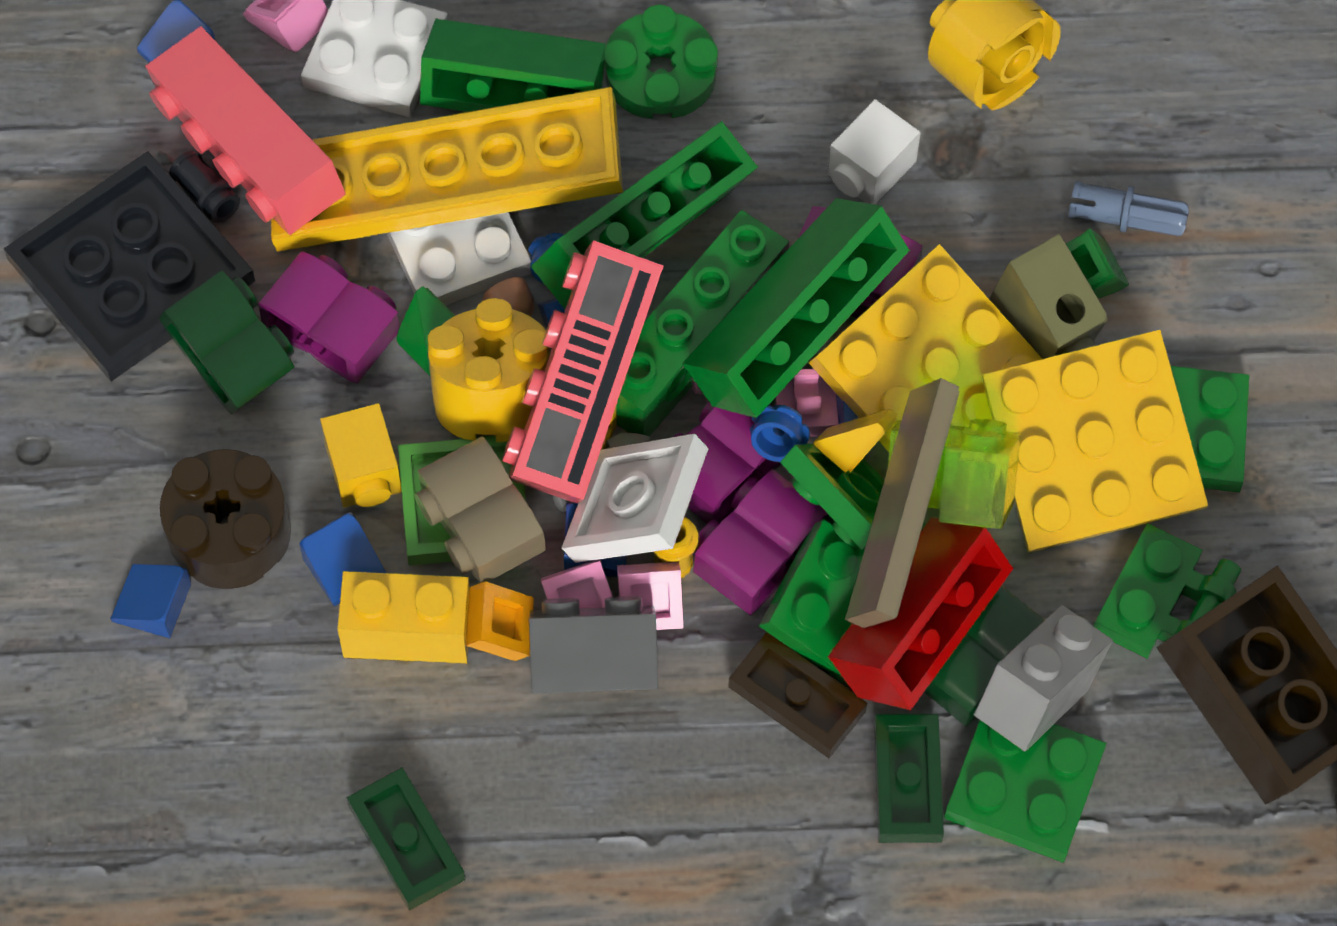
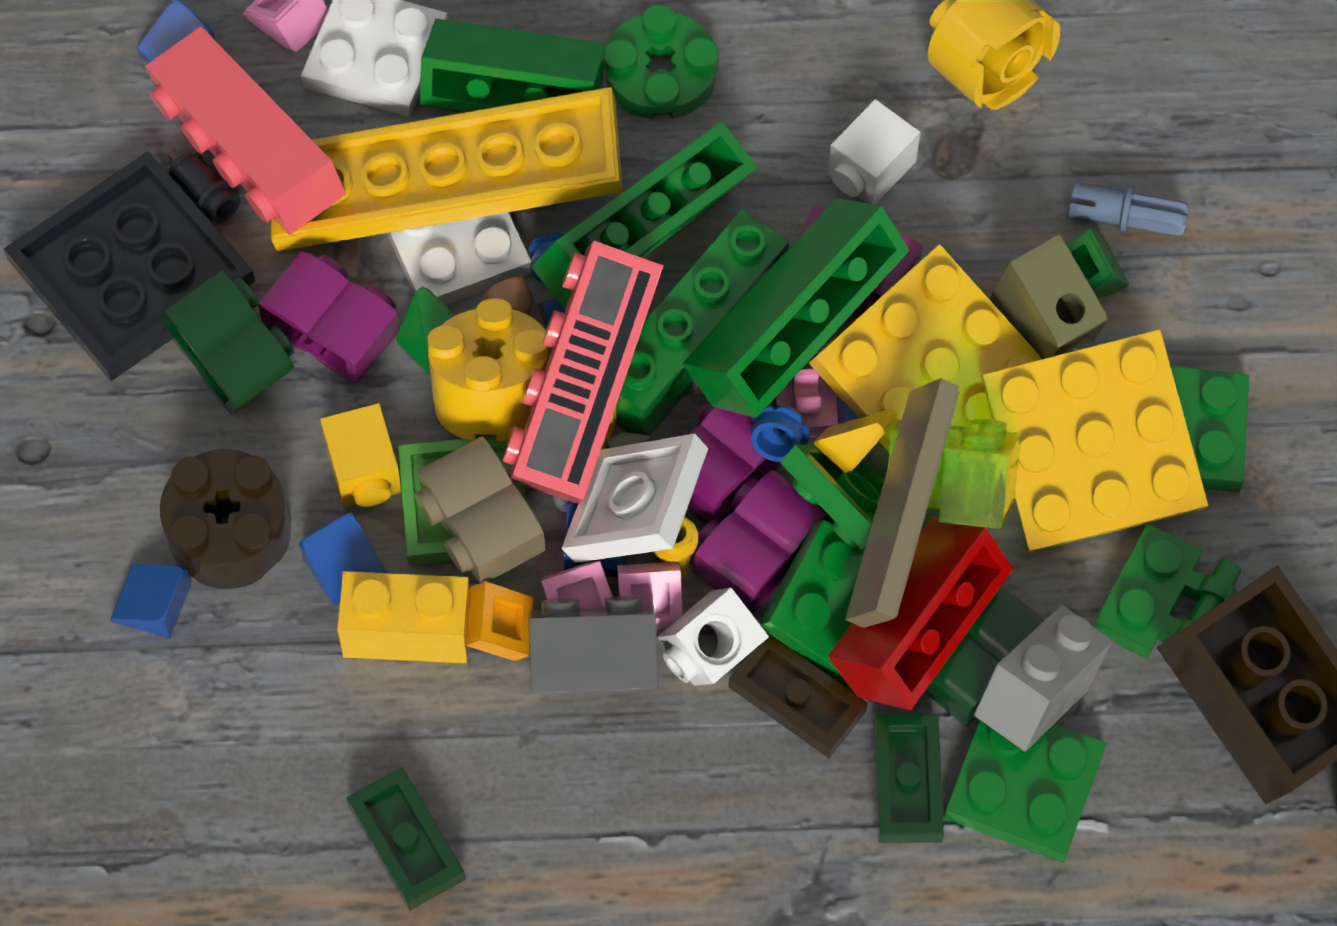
(735, 630): none -> white brick

